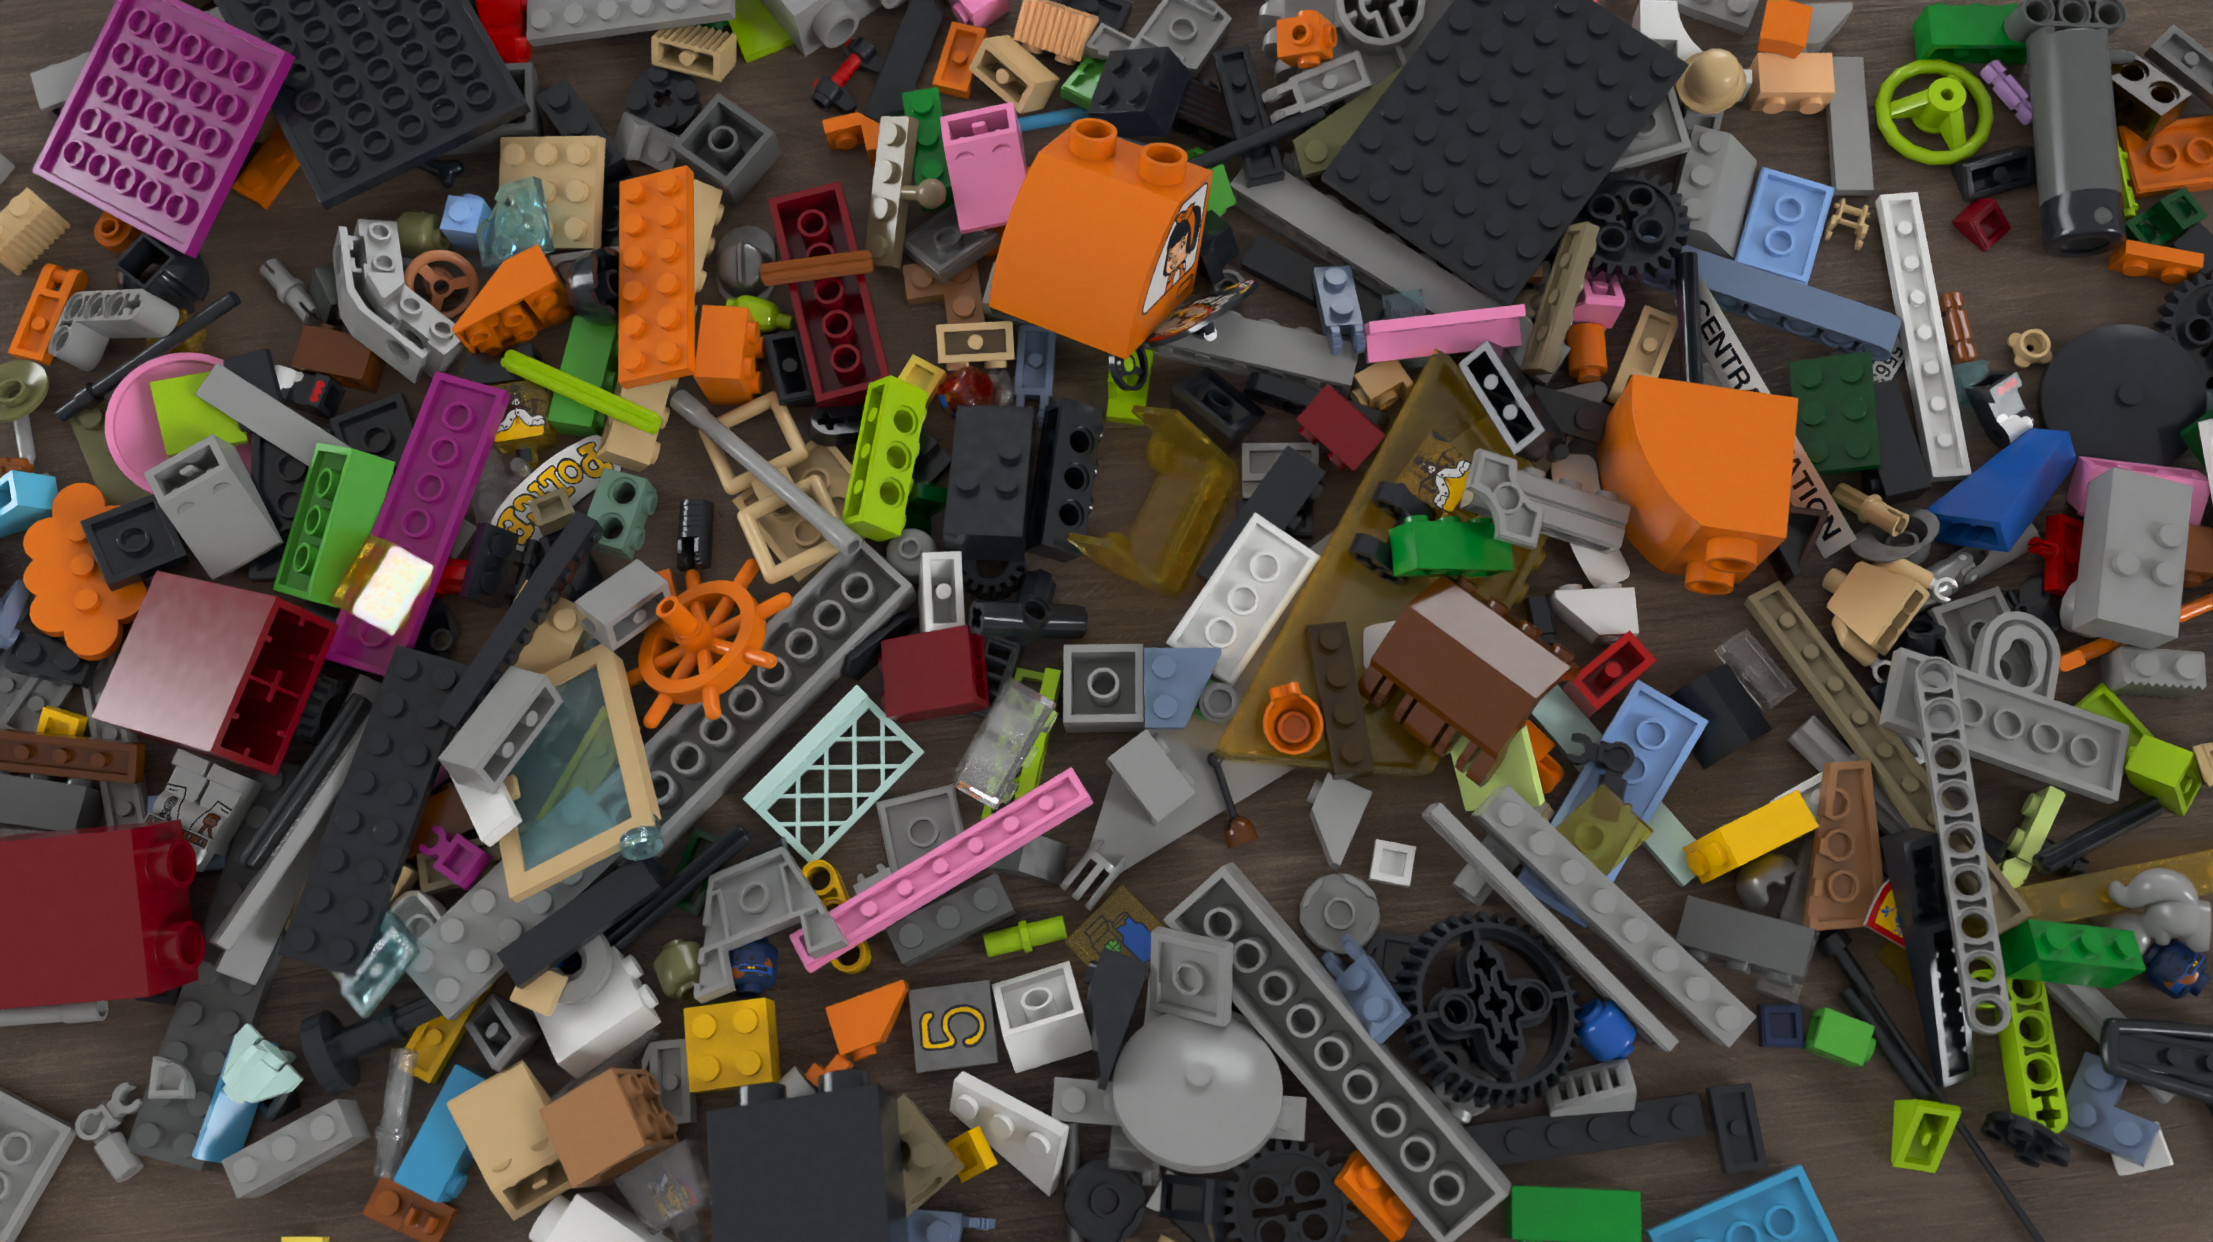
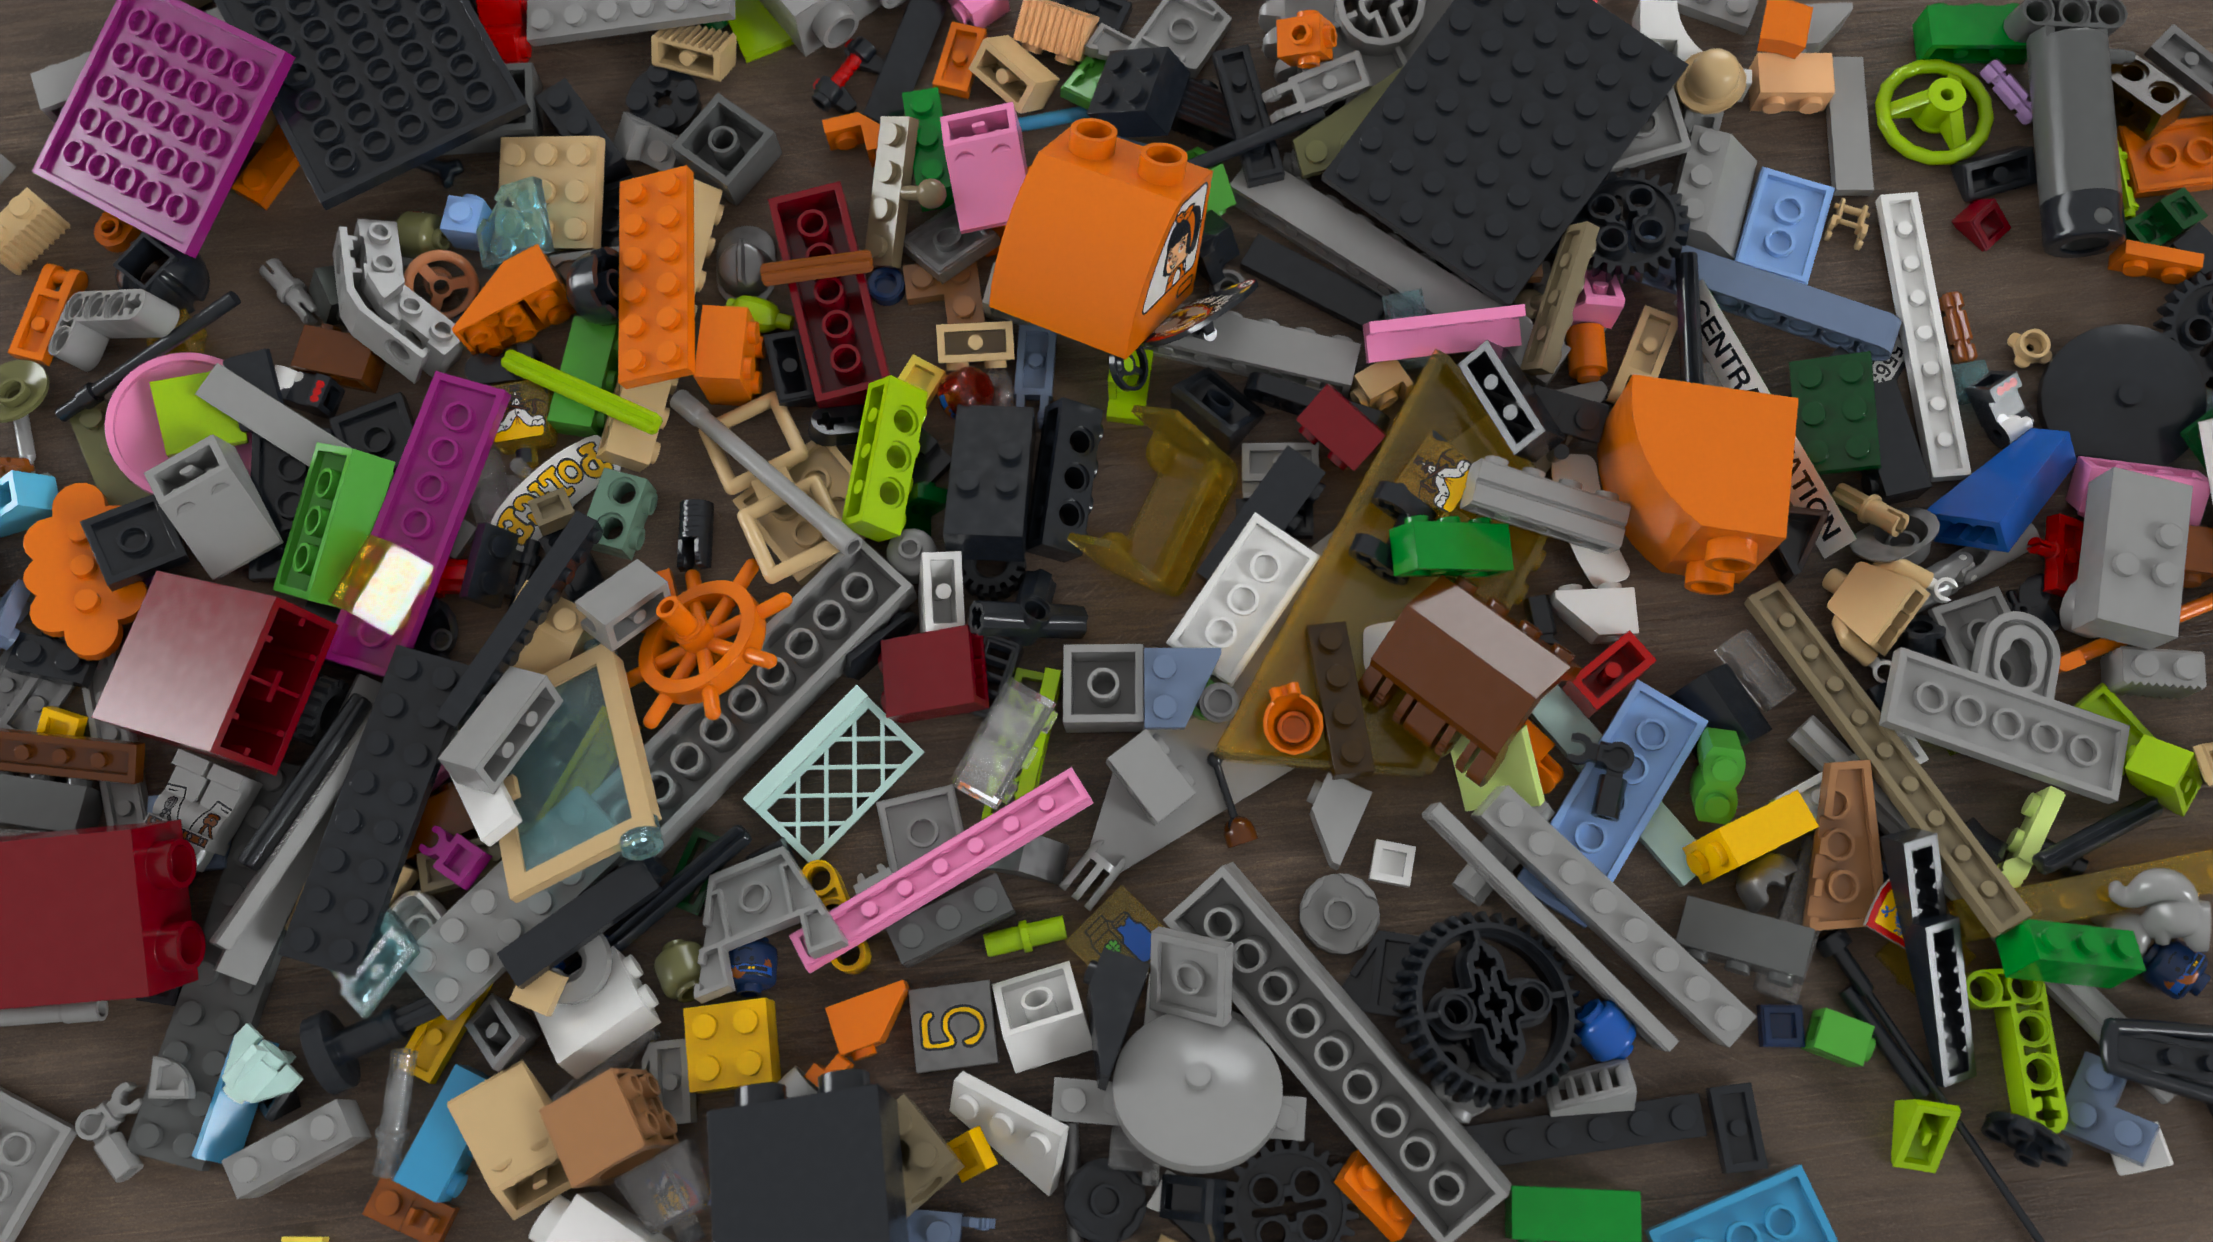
(886, 286): none -> dark blue tile
(1338, 307): sand blue hinge -> none
(1367, 990): sand blue hinge -> none
(1514, 514): light grey tile -> none
(1604, 829): clear yellow piece -> none
(1717, 775): none -> bright green brick
(1955, 864): light grey beam -> none

